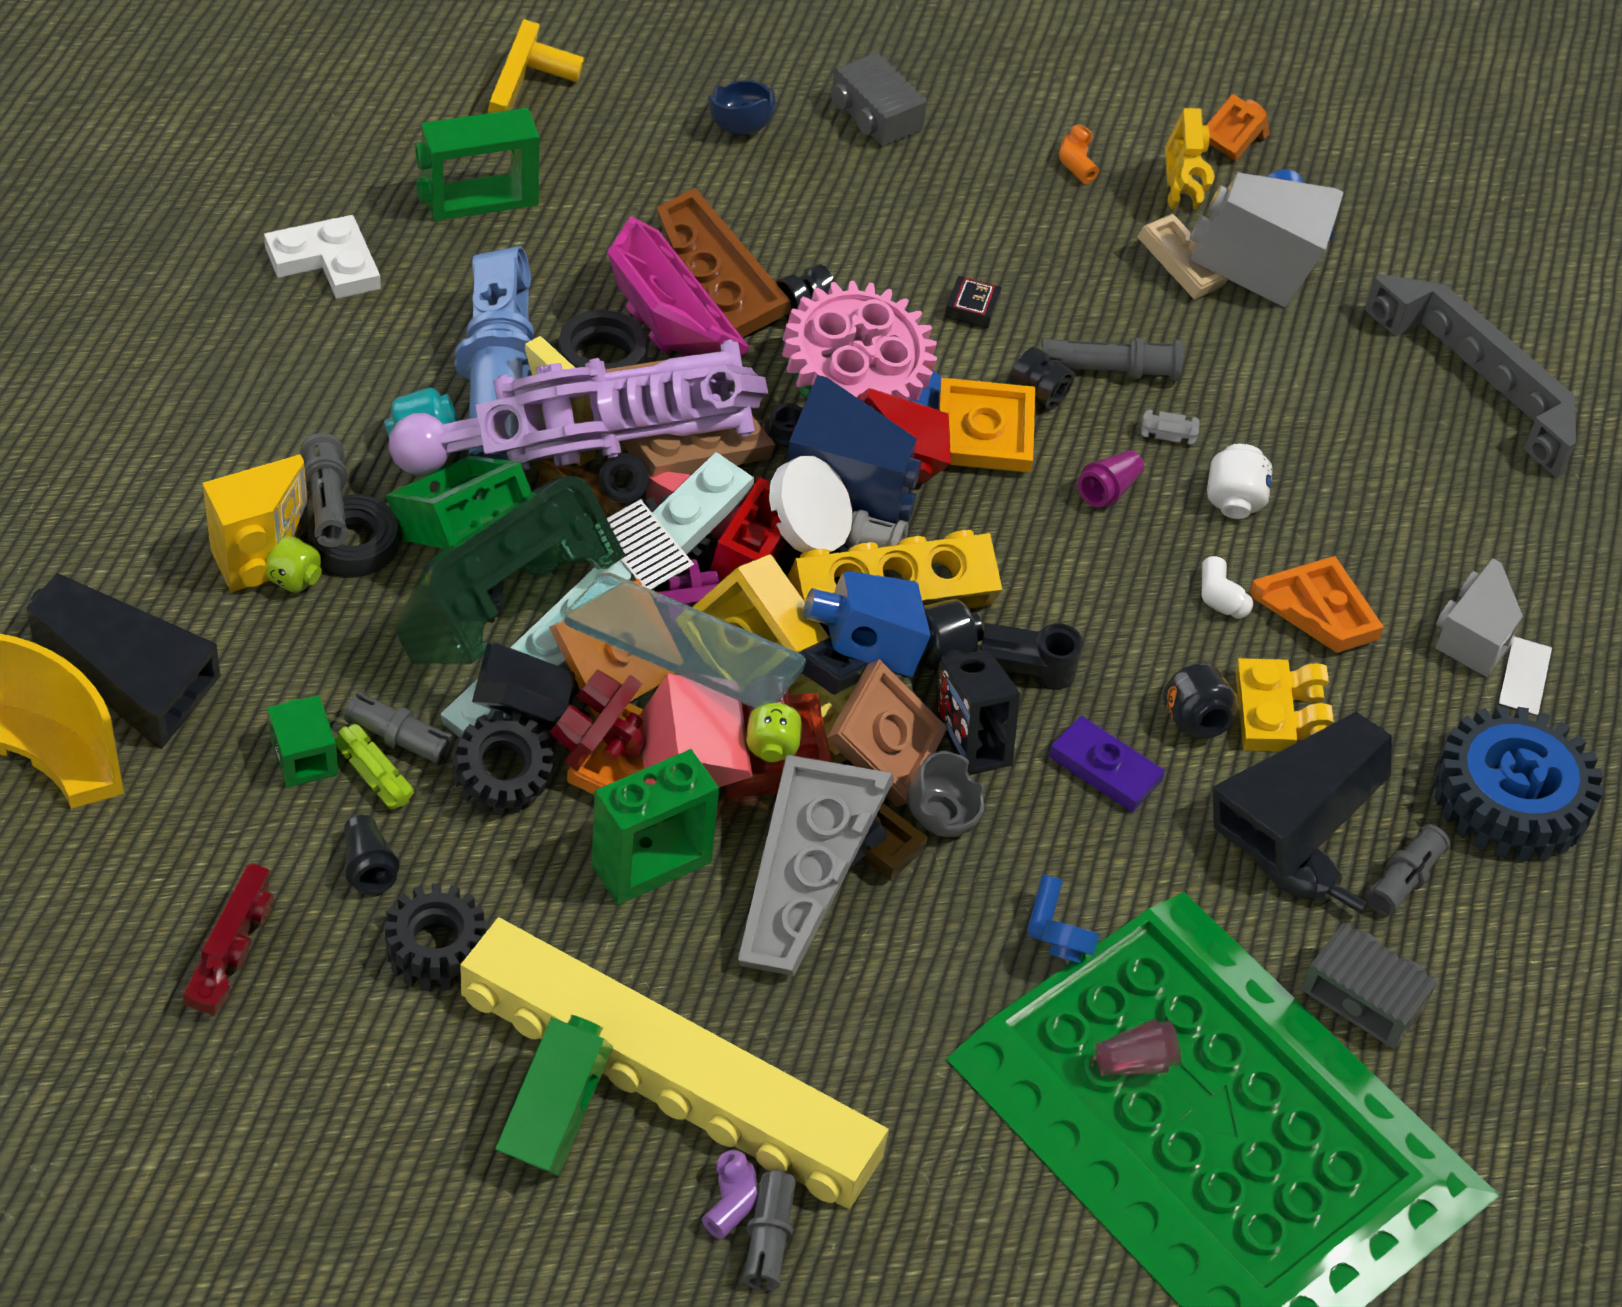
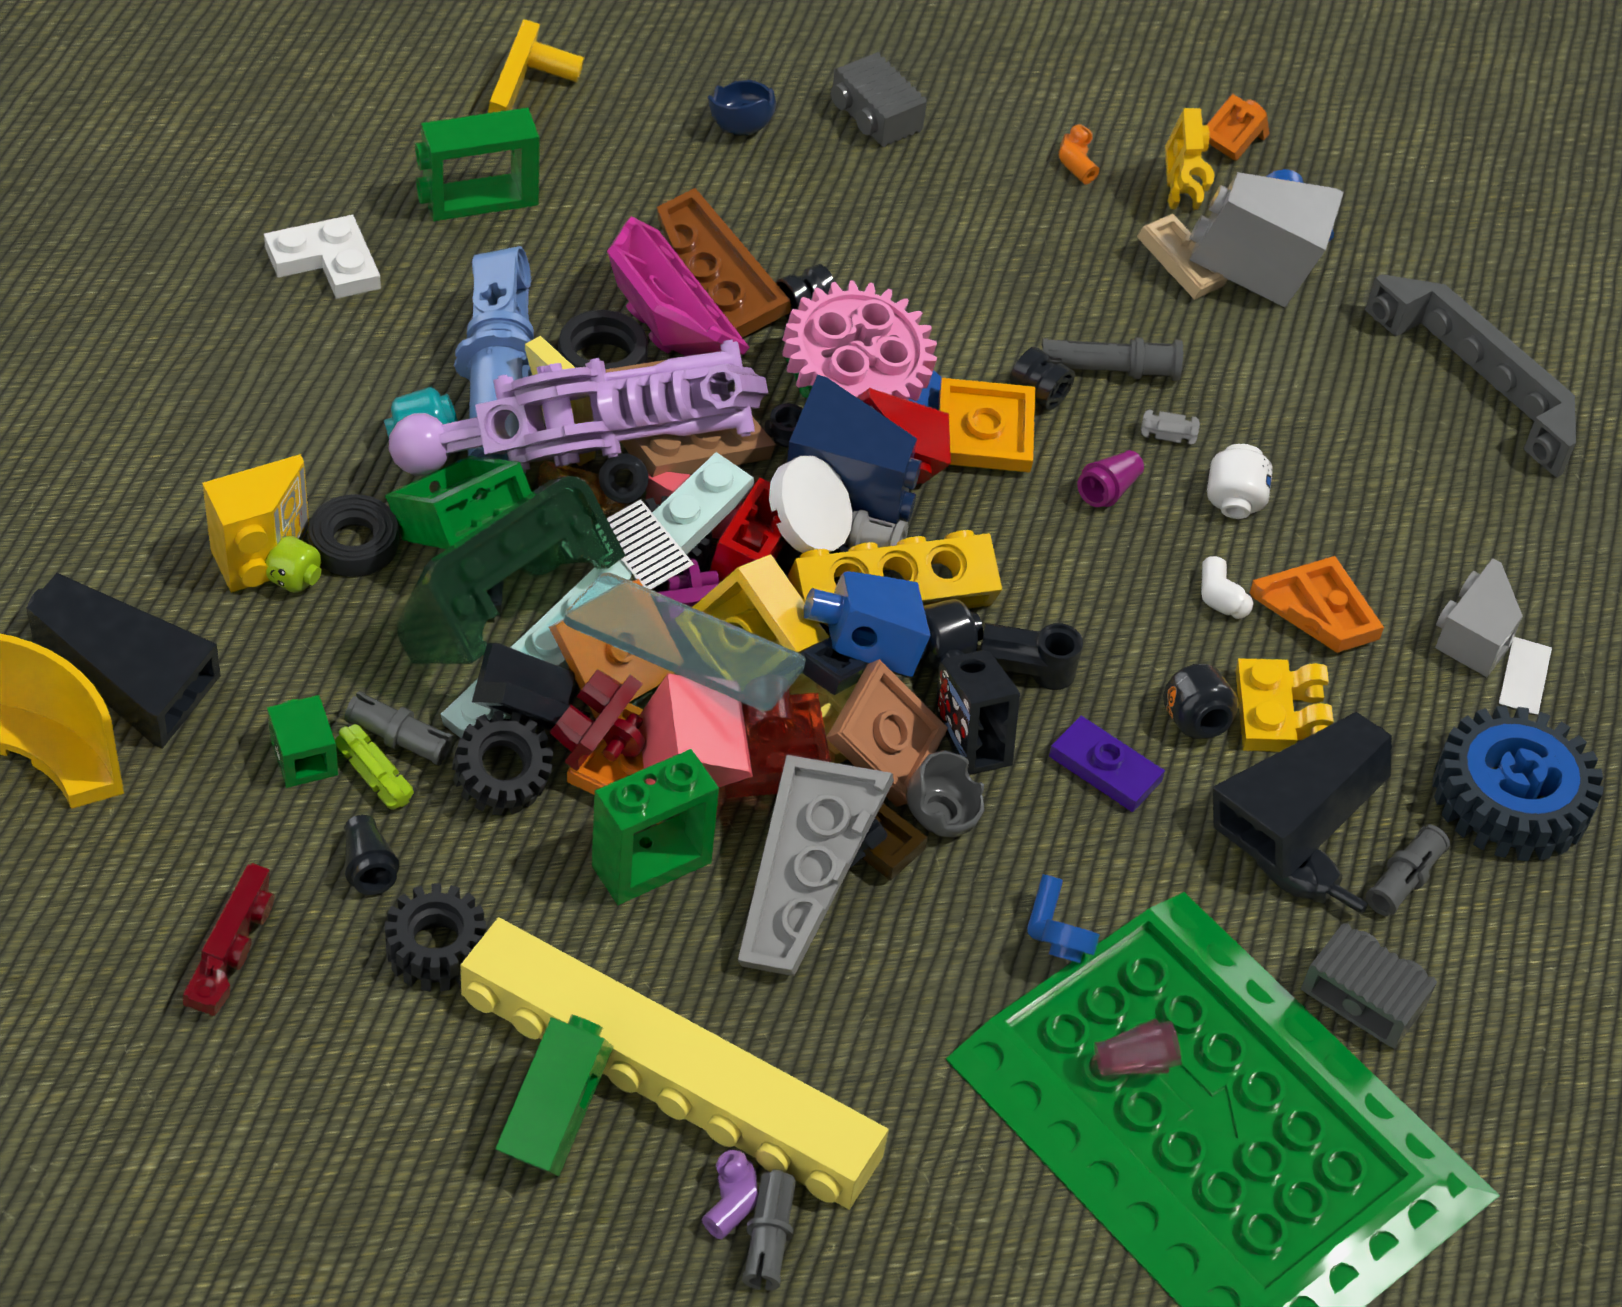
(325, 480): dark grey pin -> none
(774, 732): lime piece -> none
(973, 302): black tile -> none

